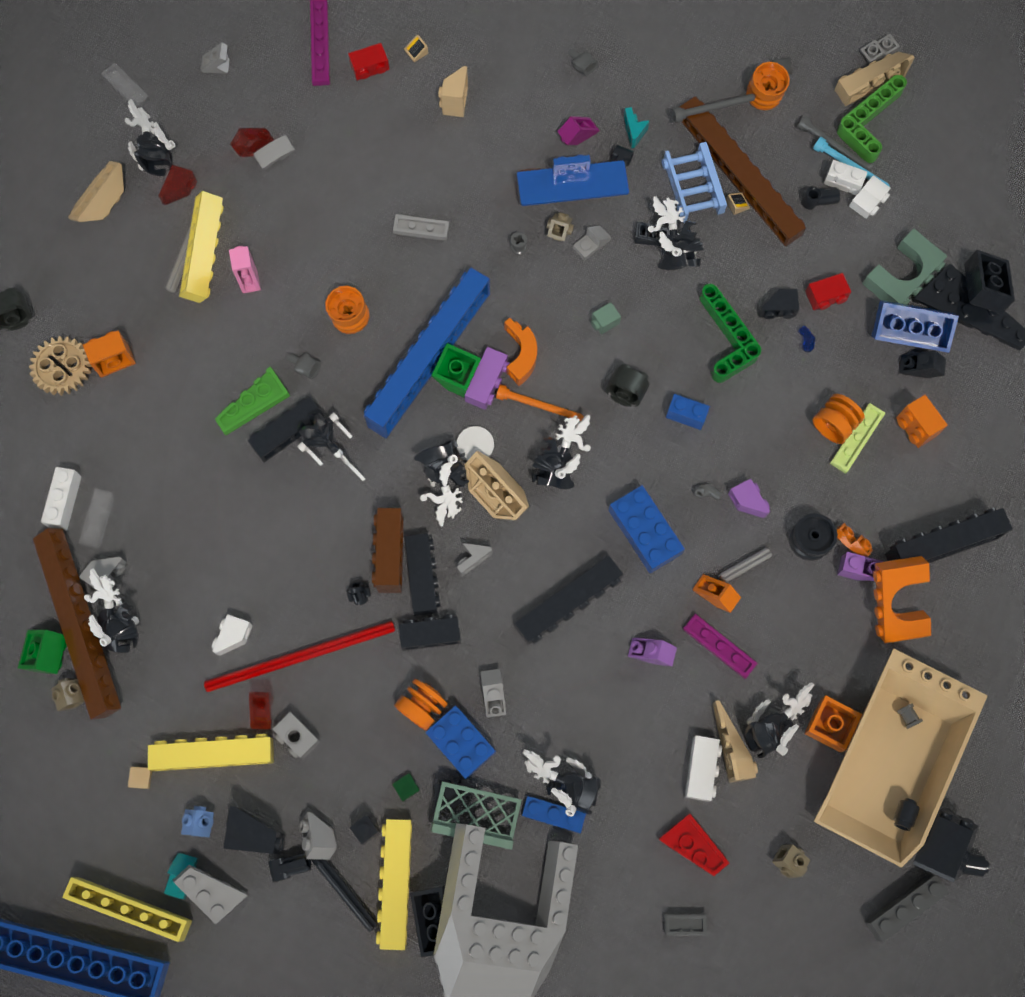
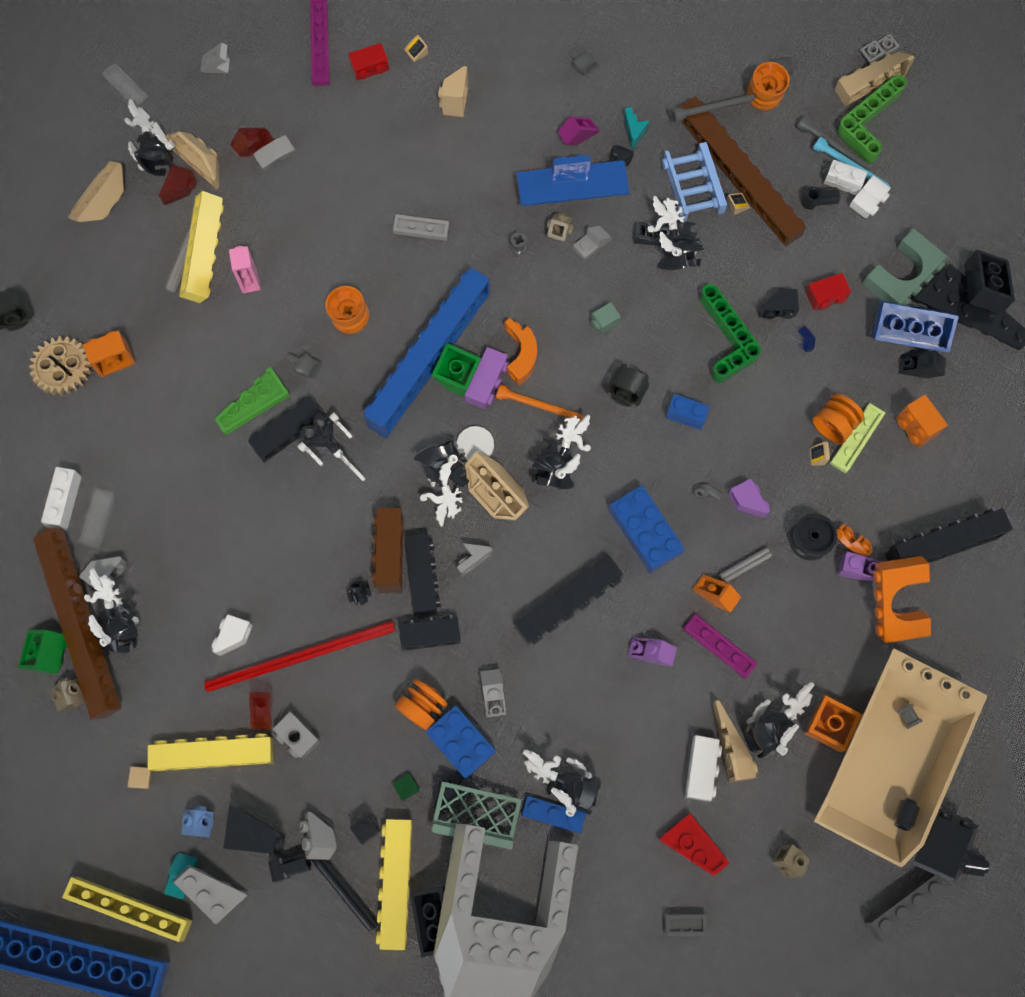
(197, 156): none -> tan wedge
(820, 454): none -> slope

